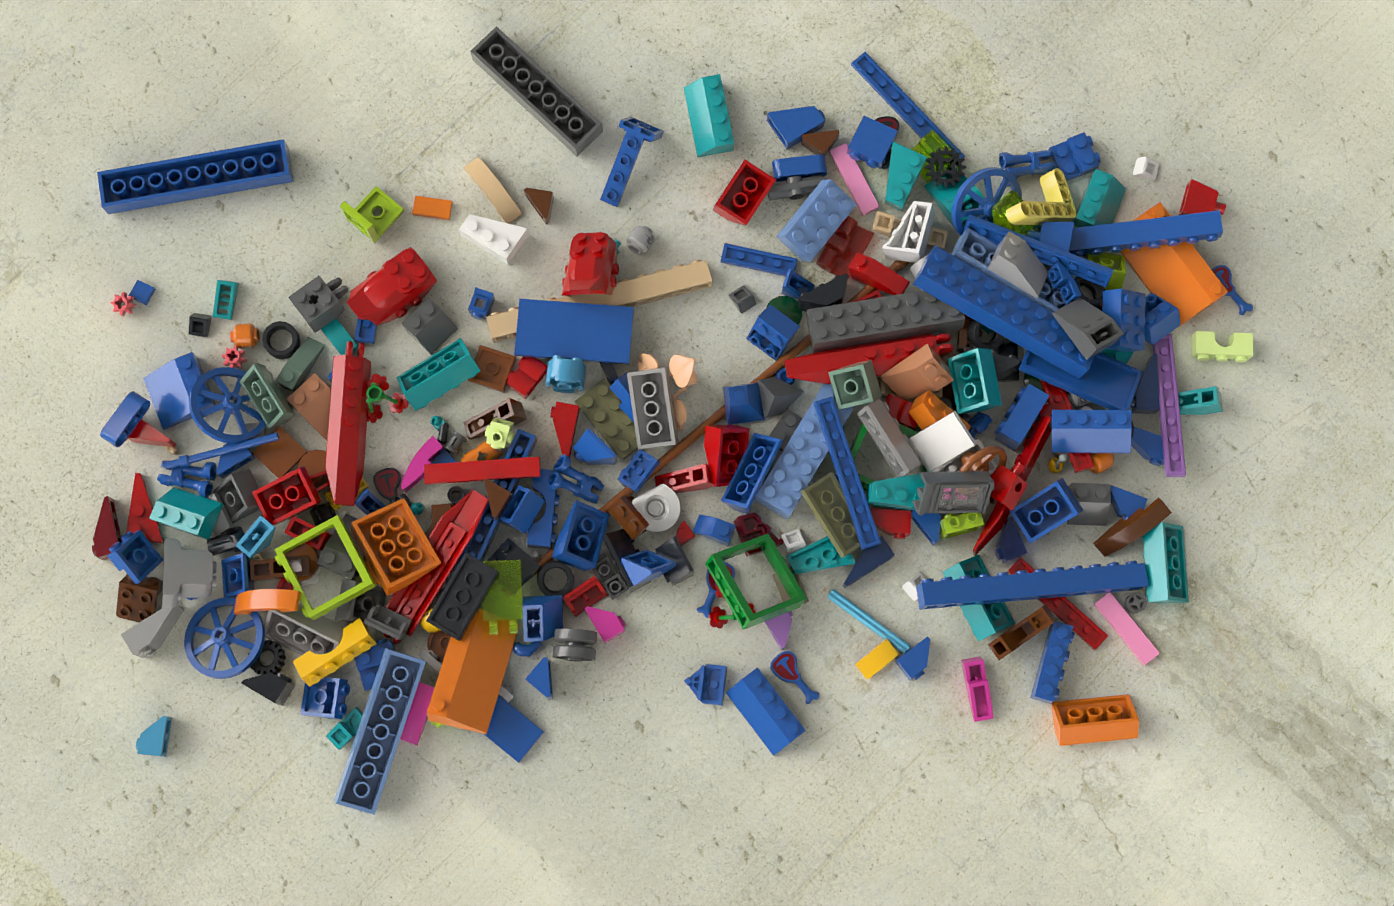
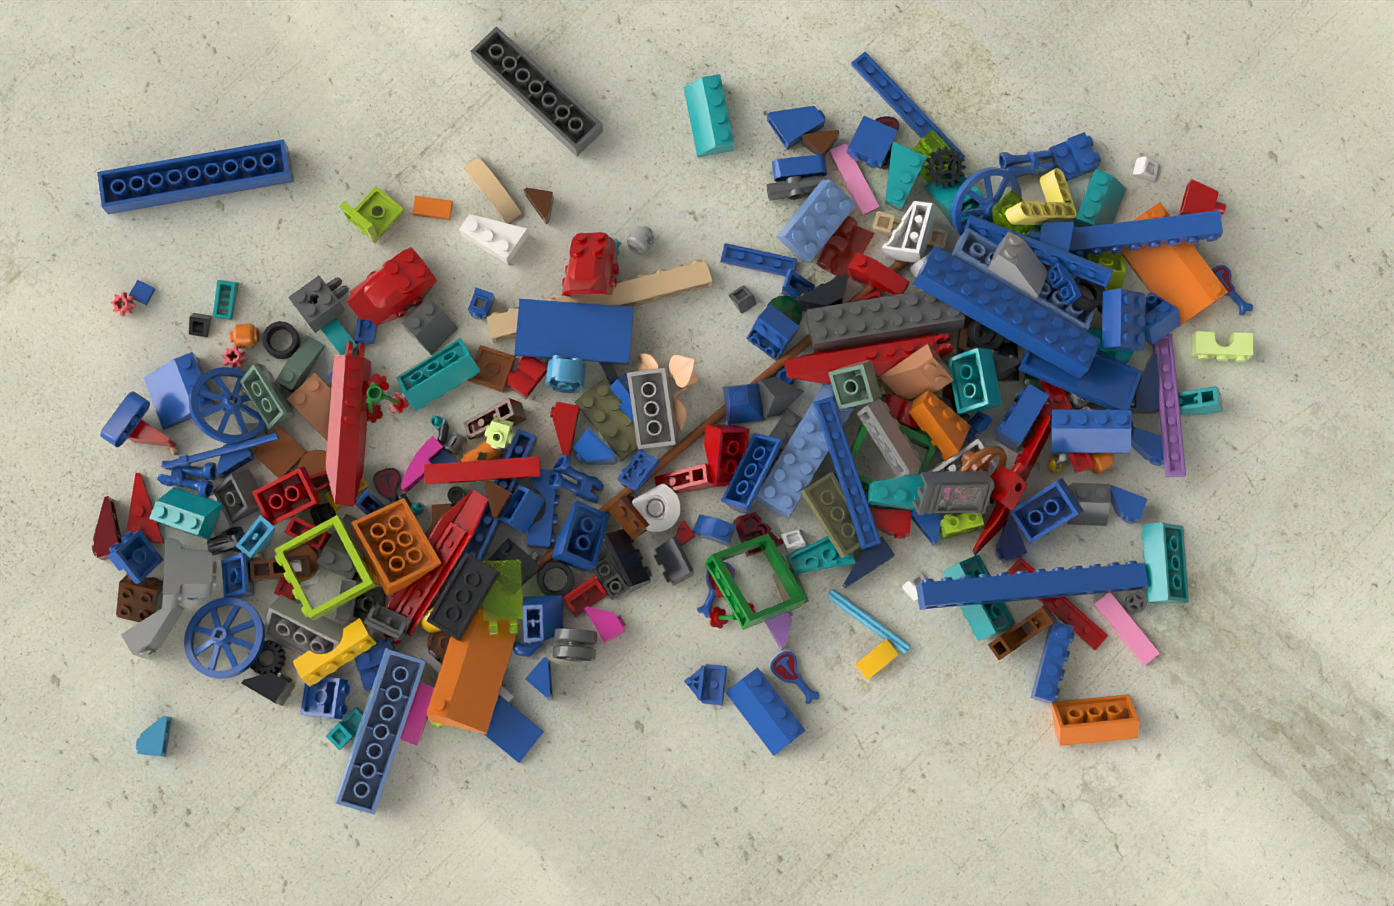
(266, 600): orange slope -> none
(626, 158): blue bracket -> none
(646, 566): blue slope -> none
(744, 194): red slope -> none
(915, 660): blue slope -> none
(942, 441): white tile -> none
(977, 688): dark pink slope -> none
(1088, 327): dark grey slope -> none
(1129, 530): reddish brown slope -> none

